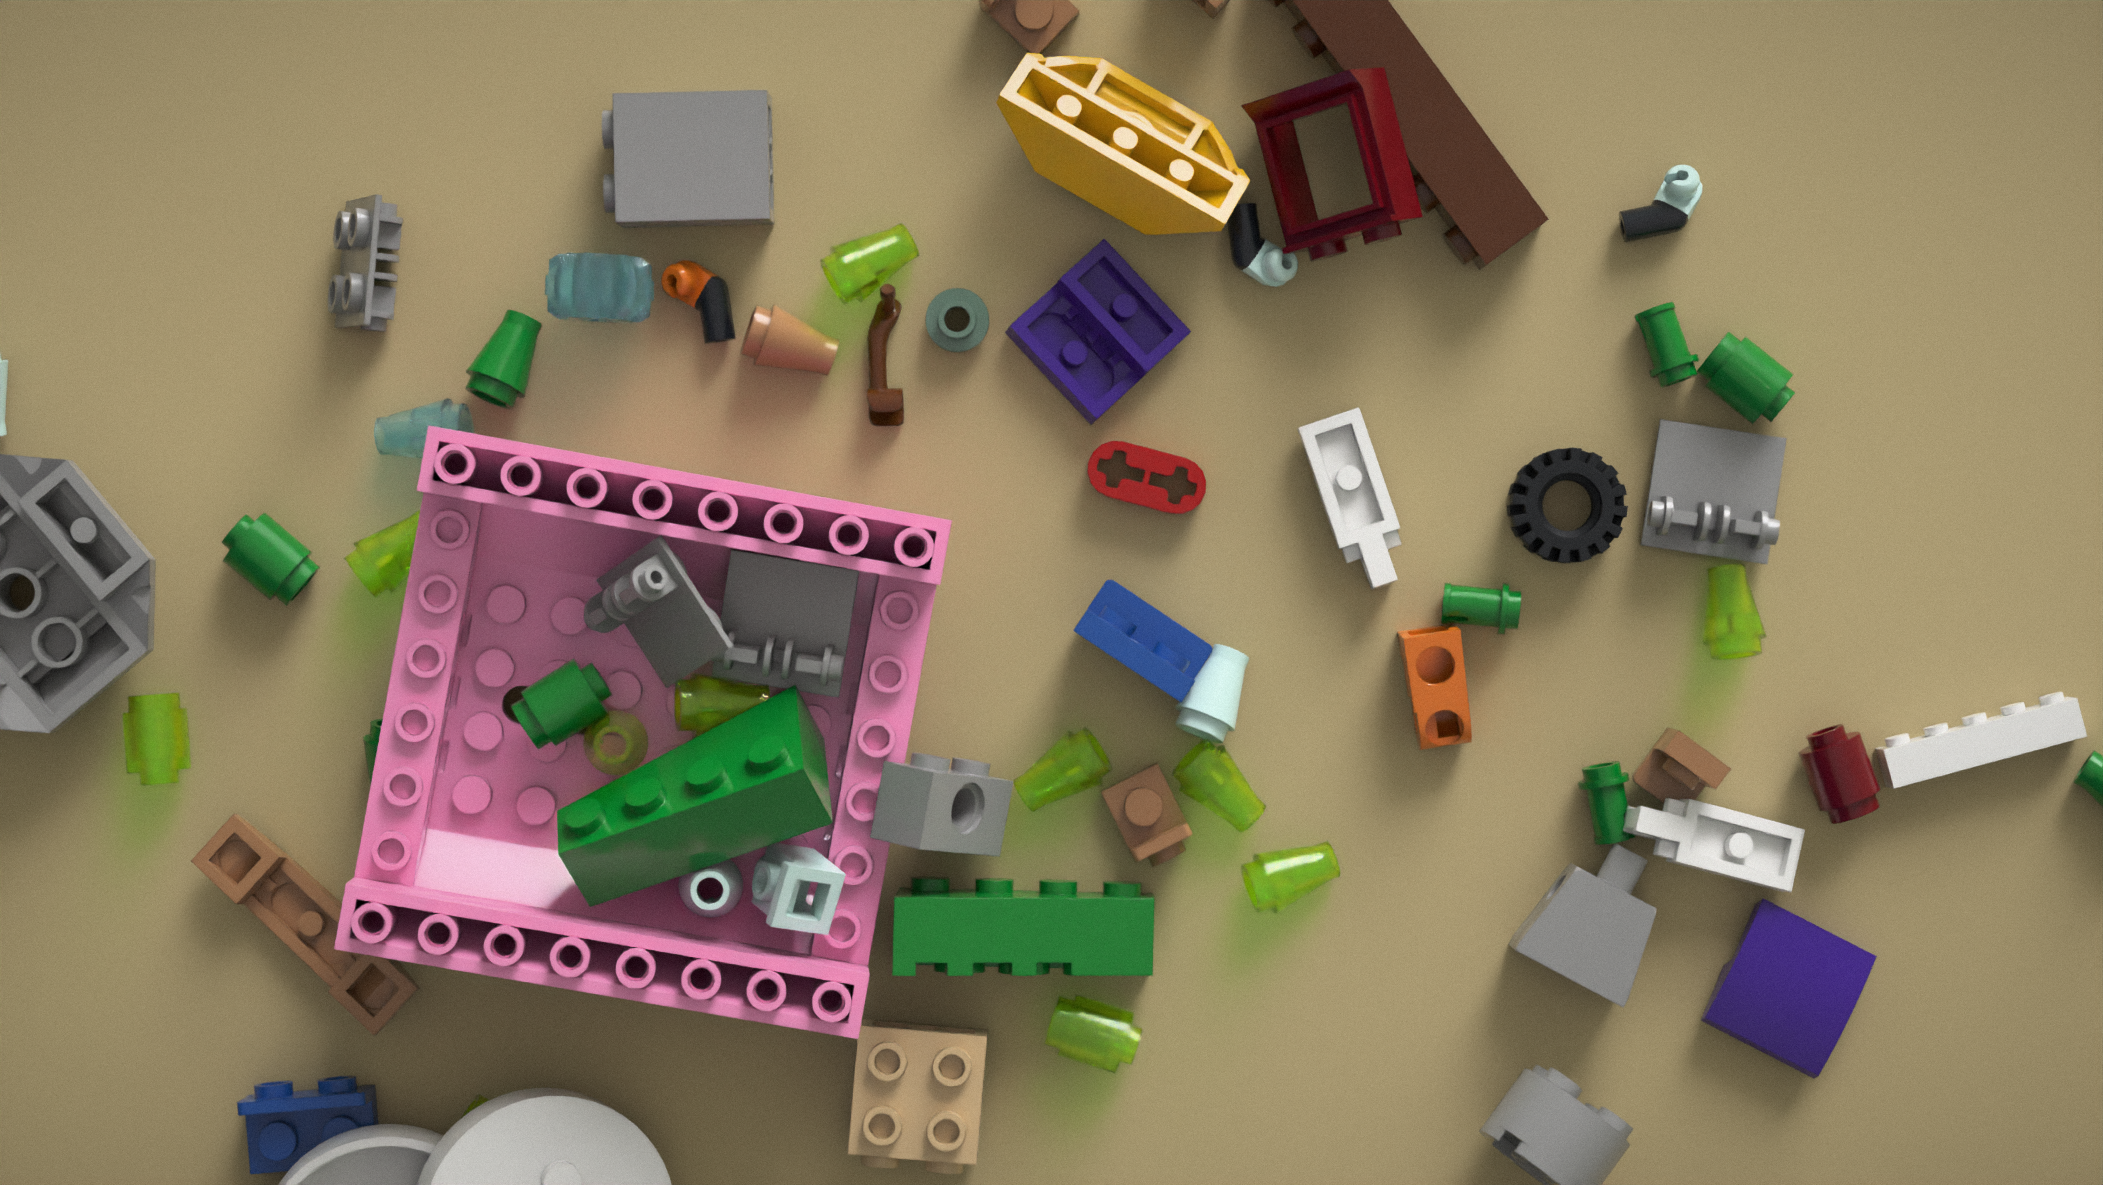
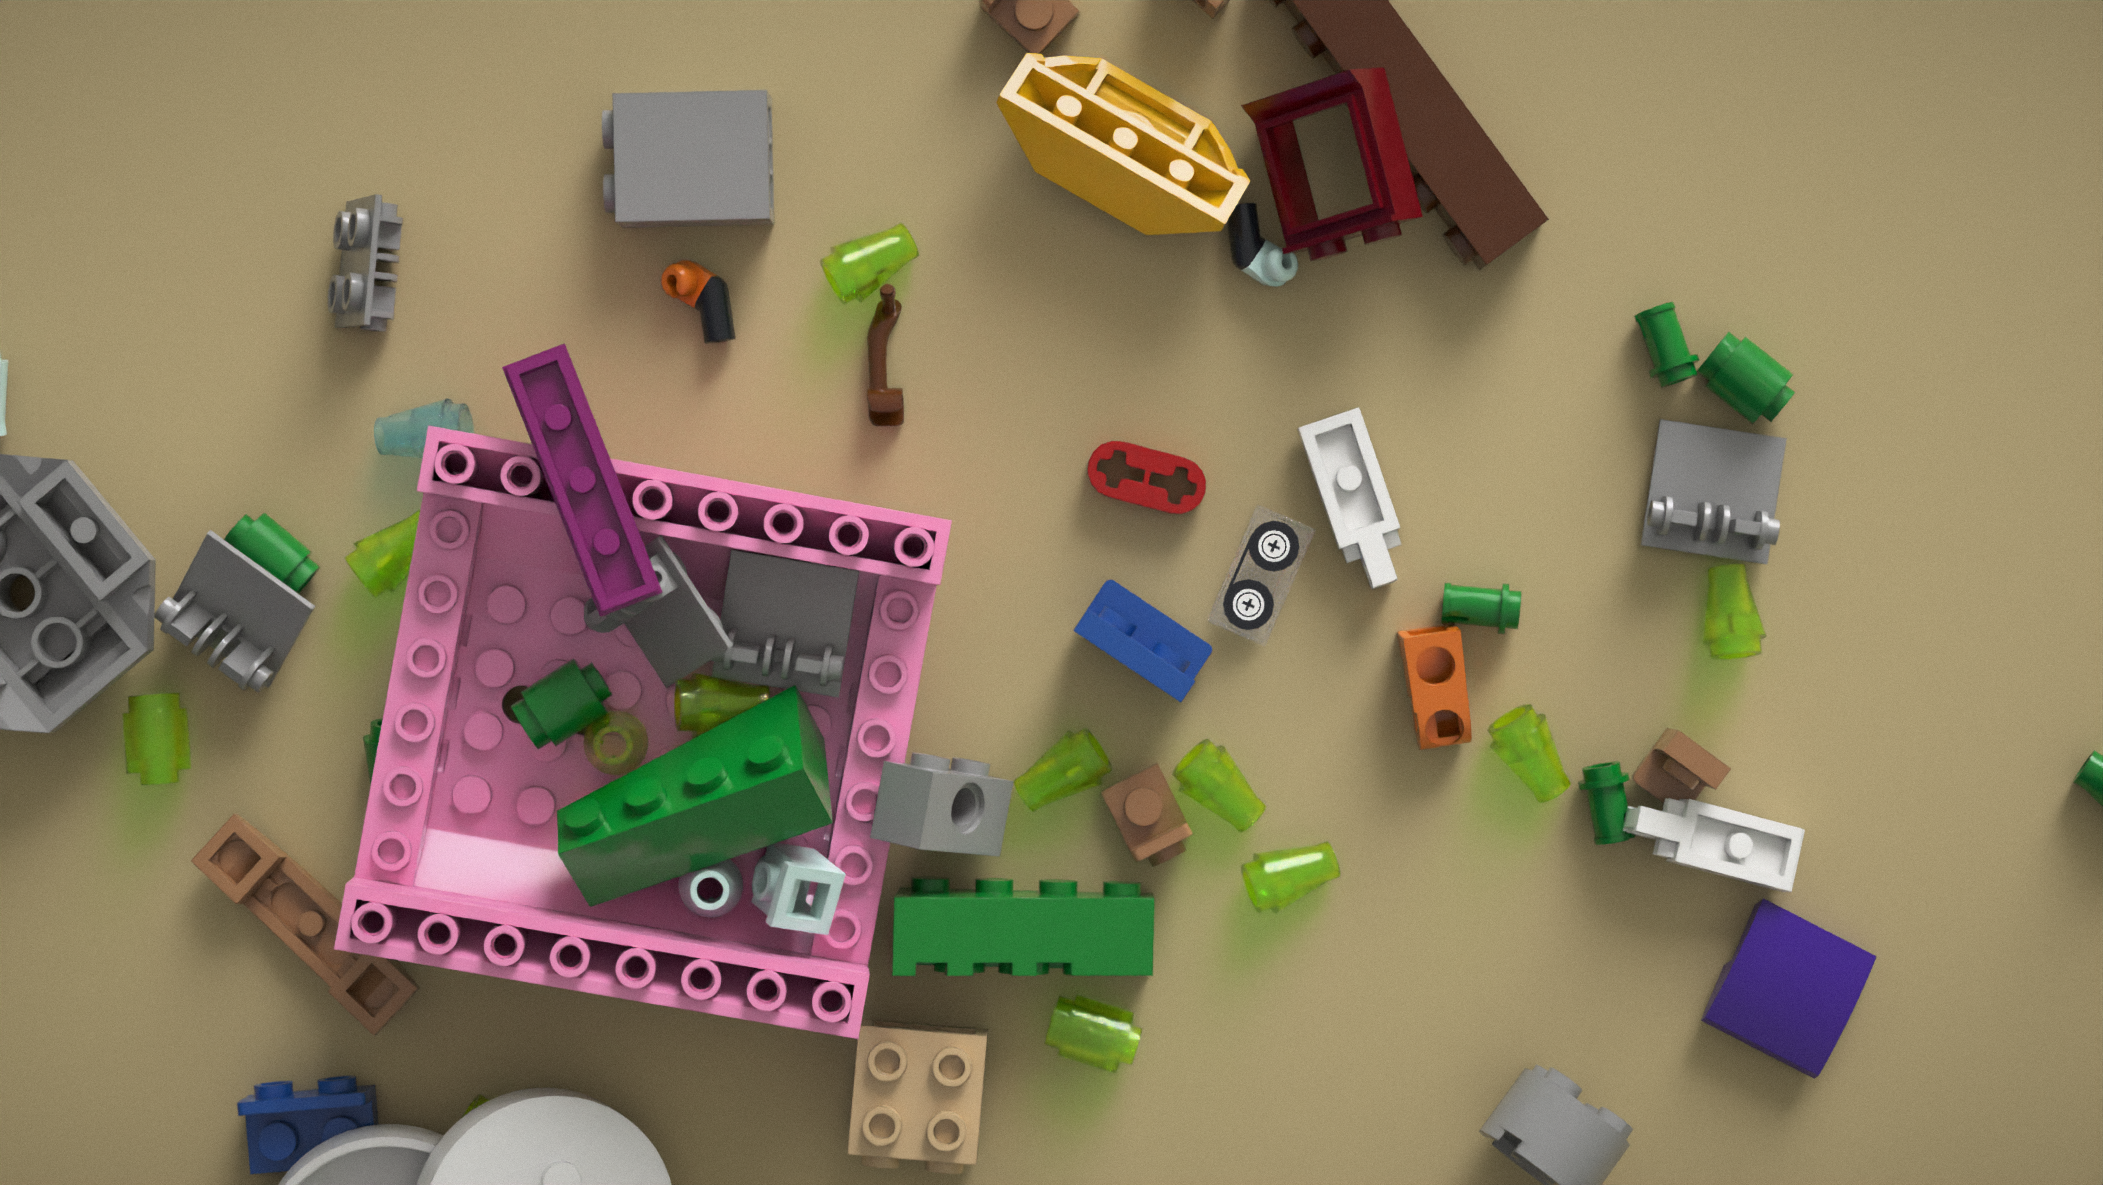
(236, 612): none -> light grey hinge
(505, 361): green cone -> none
(582, 480): none -> magenta tile
(599, 287): clear light blue gear -> none
(786, 342): medium nougat cone -> none
(965, 339): sand green plate -> none
(1097, 331): dark purple slope -> none
(1214, 698): light aqua cone -> none
(1260, 575): none -> tile
(1528, 749): none -> clear neon green cone
(1592, 926): light grey torso -> none
(1605, 497): black tyre -> none
(1669, 209): arm -> none
(1840, 773): dark red brick -> none
(1980, 740): white piece -> none

